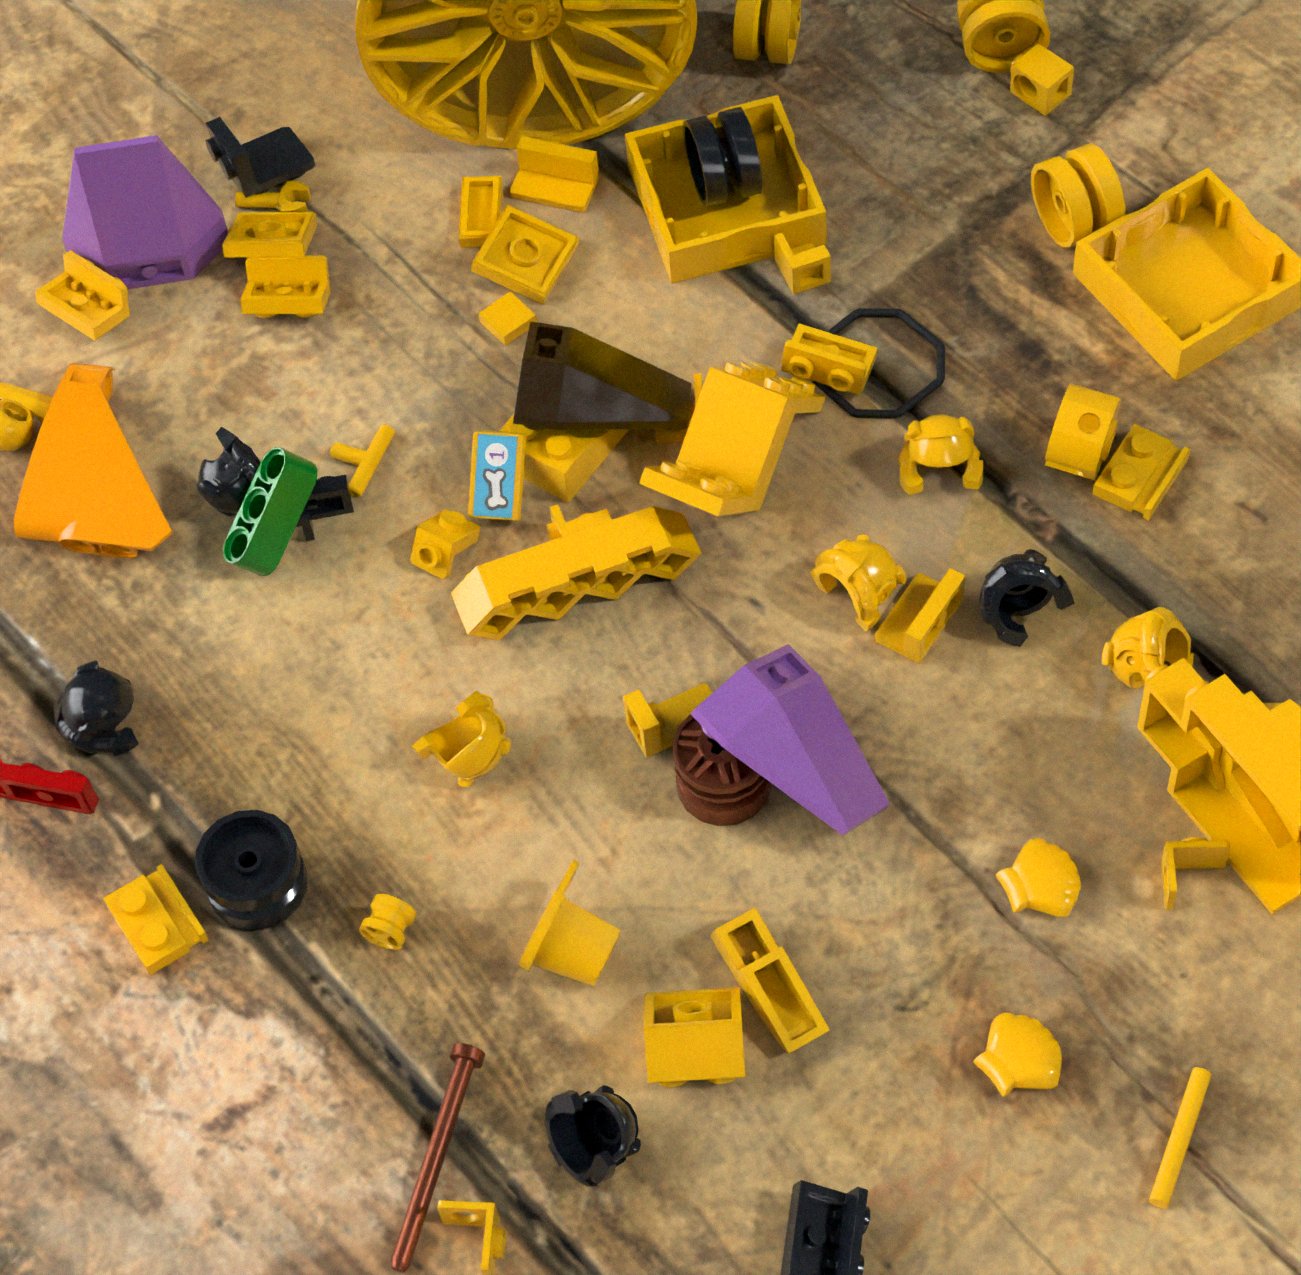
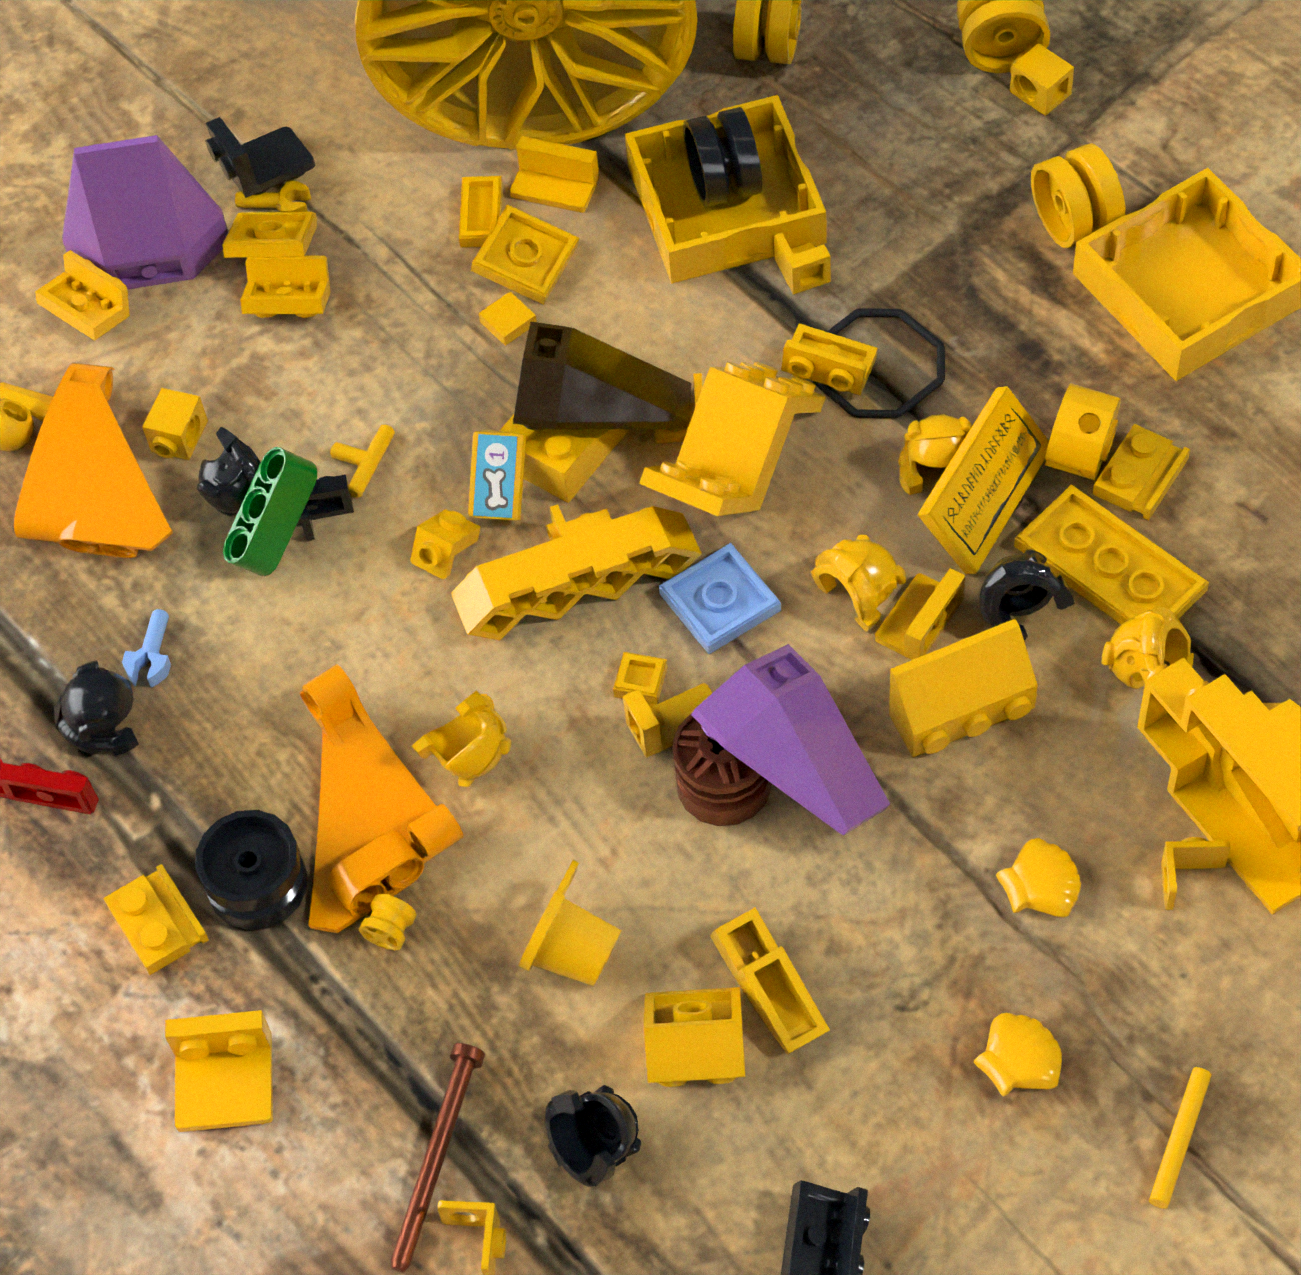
(150, 652): none -> light blue bar
(175, 424): none -> yellow brick
(221, 1070): none -> yellow bracket
(372, 811): none -> light orange panel
(640, 673): none -> yellow tile
(719, 598): none -> light blue tile
(962, 689): none -> yellow slope
(985, 480): none -> yellow tile
(1109, 559): none -> yellow tile

